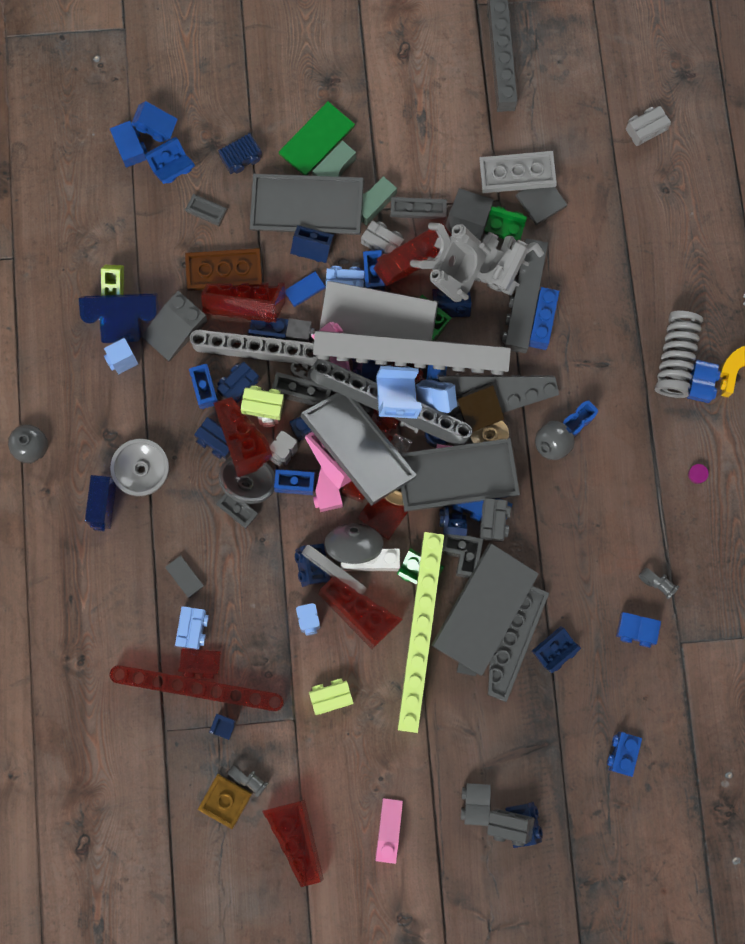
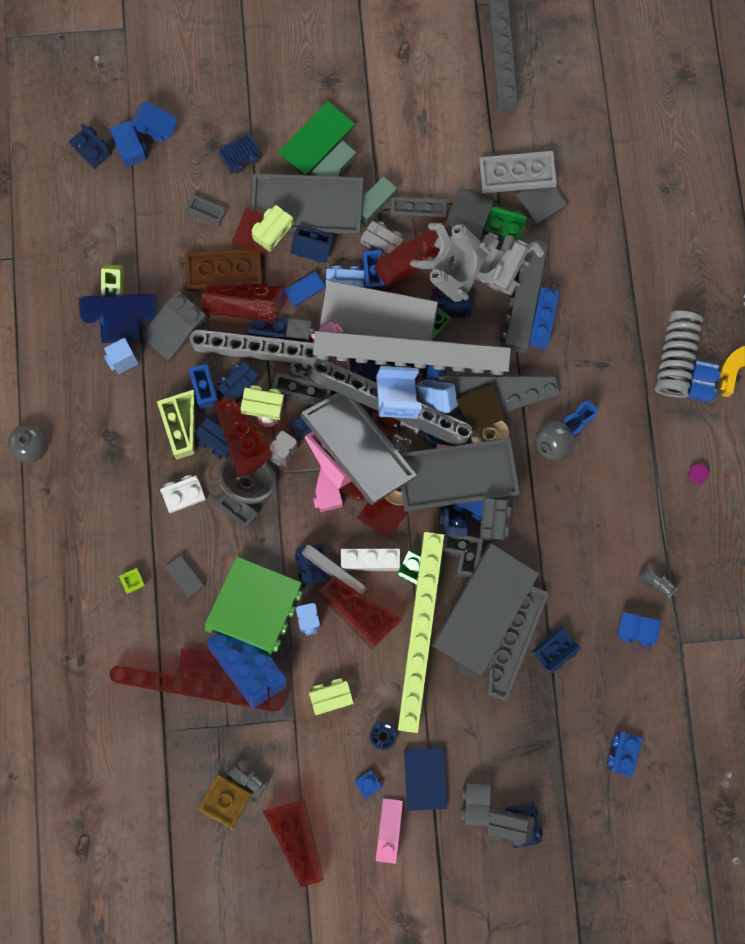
(90, 147): none -> dark blue bracket
(100, 503): clear blue brick -> none
(130, 458): light grey dish -> none
(132, 581): none -> lime plate
(169, 161): blue bracket -> none
(179, 421): none -> yellowish green wedge
(182, 494): none -> white bracket
(191, 628): light blue brick -> none
(222, 726): dark blue panel -> none
(243, 234): none -> clear red tile
(247, 667): none -> blue piece
(254, 605): none -> bright green panel
(272, 228): none -> yellowish green brick
(294, 482): blue brick -> none
(353, 543): dark grey dish -> none
(368, 784): none -> blue plate
(391, 736): none -> dark blue wheel
(425, 779): none -> dark blue tile
(648, 125): light grey brick -> none

